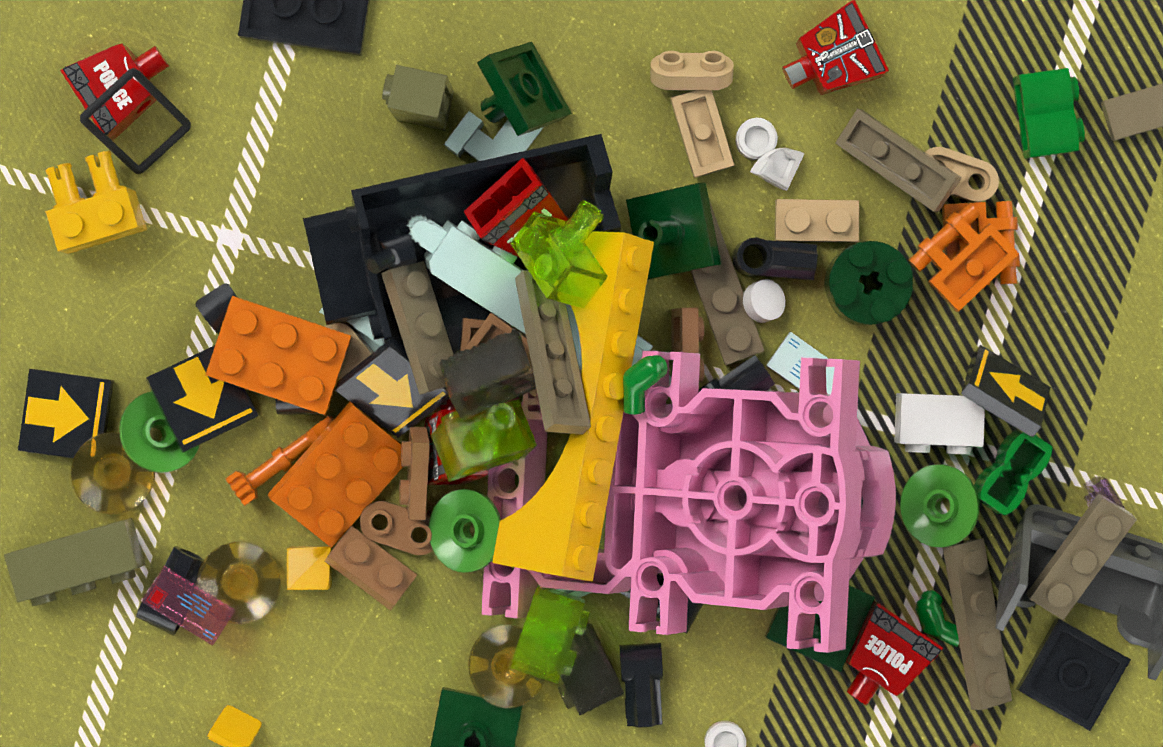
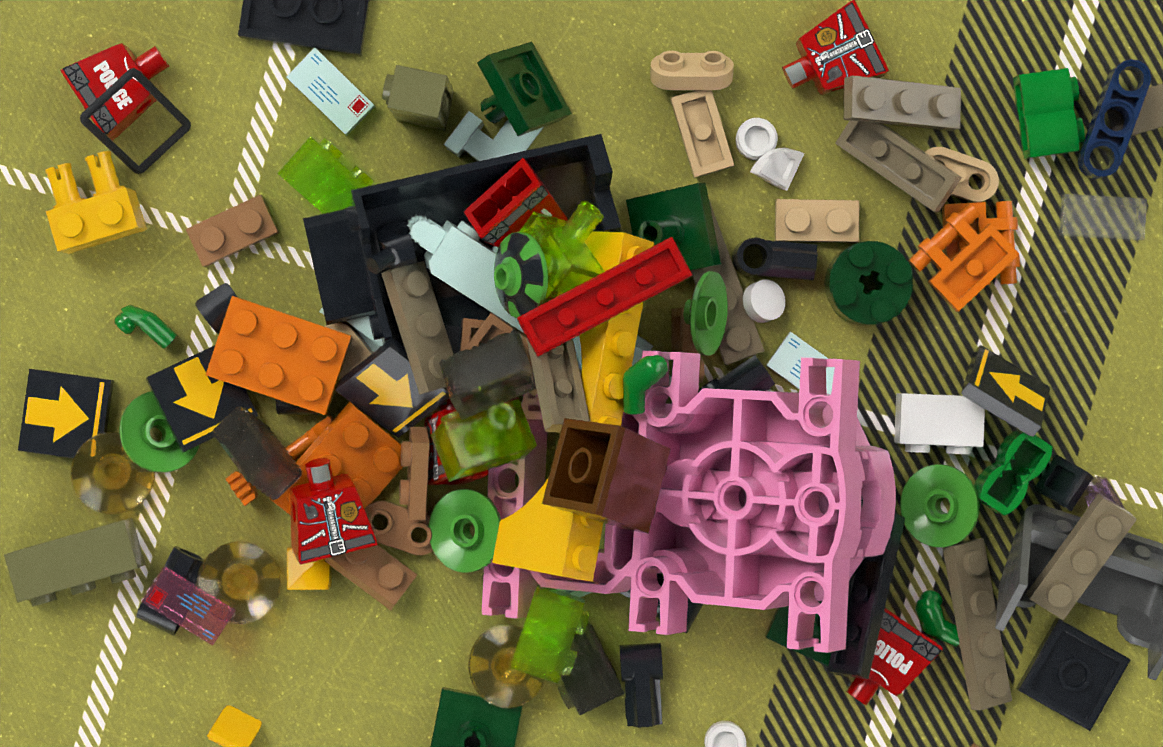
(147, 322): none -> green arm
(232, 230): none -> medium nougat plate
(257, 452): none -> clear smoke brick
(321, 177): none -> clear neon green brick
(327, 515): none -> torso
(330, 91): none -> light aqua tile
(520, 274): none -> dish
(604, 297): none -> red tile
(606, 474): none -> reddish brown slope
(707, 313): none -> bright green dish
(866, 608): none -> black tile
(902, 103): none -> dark tan plate
(1063, 482): none -> black tile
(1103, 217): none -> clear tile
(1128, 104): none -> dark blue beam

